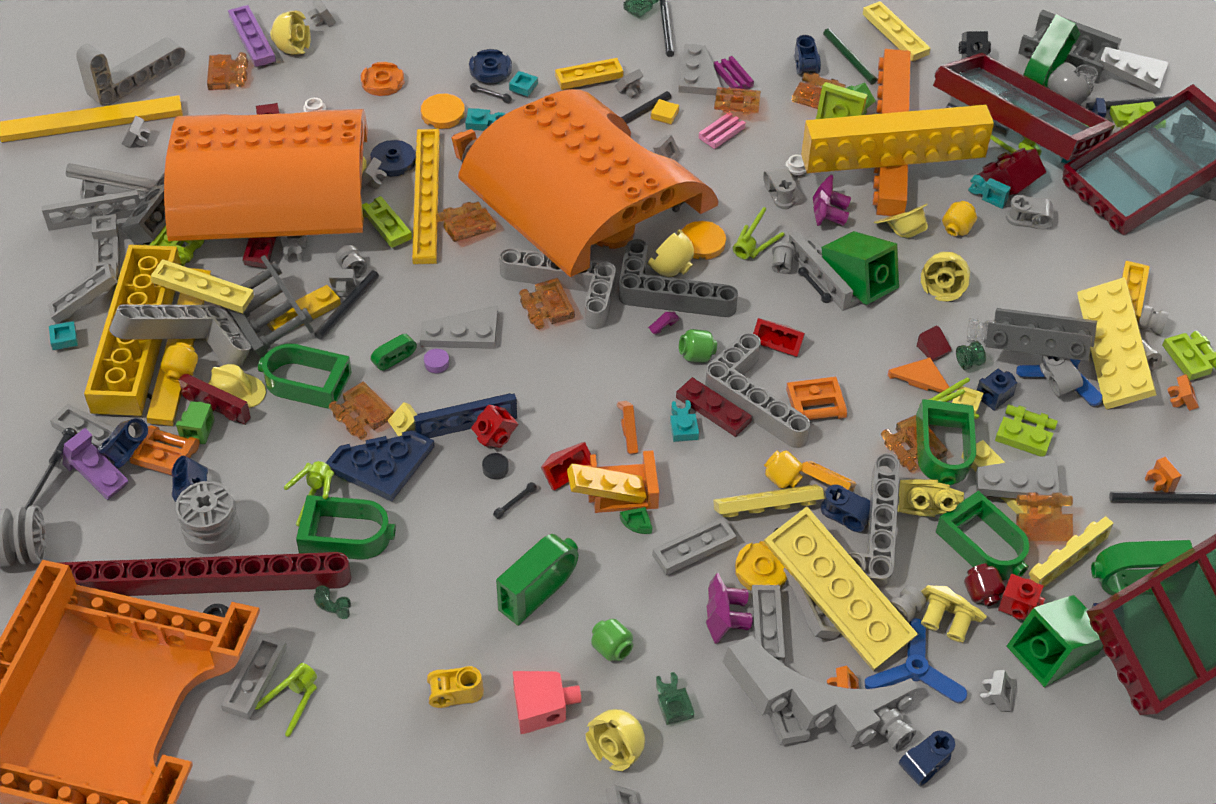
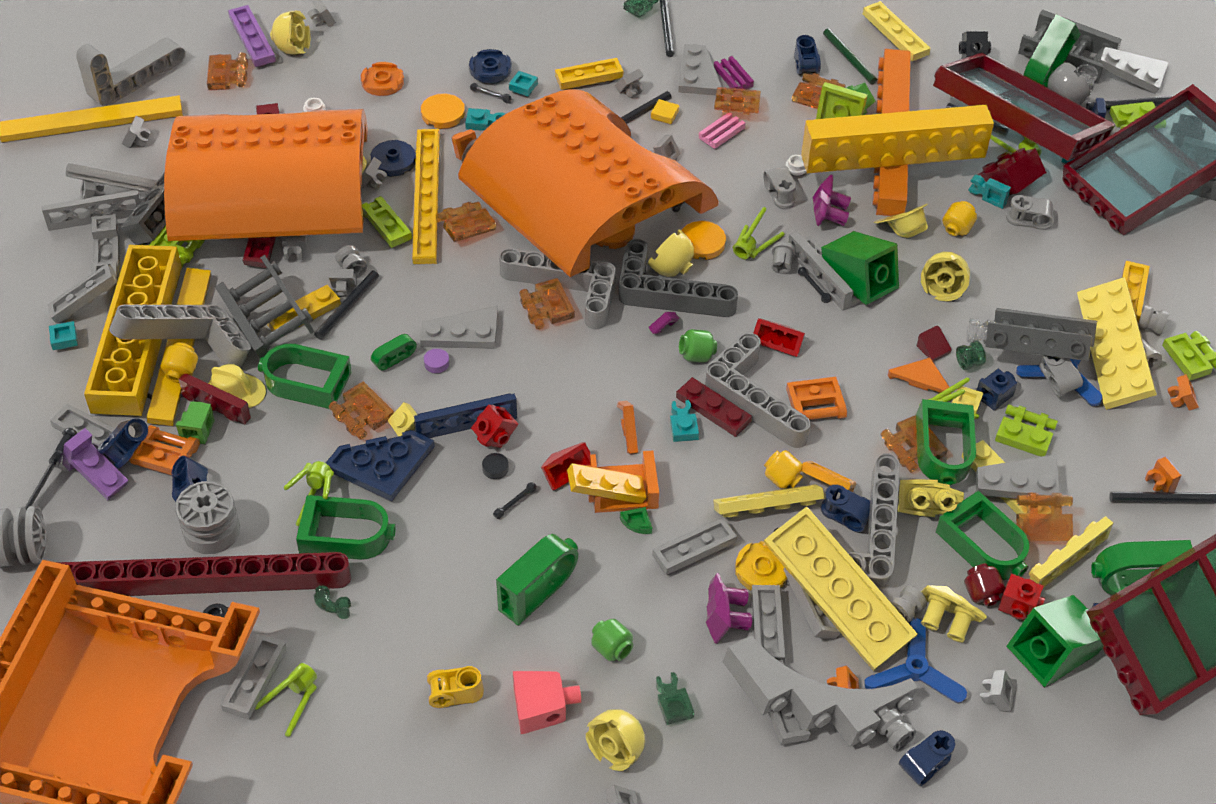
(202, 286): light yellow plate -> none

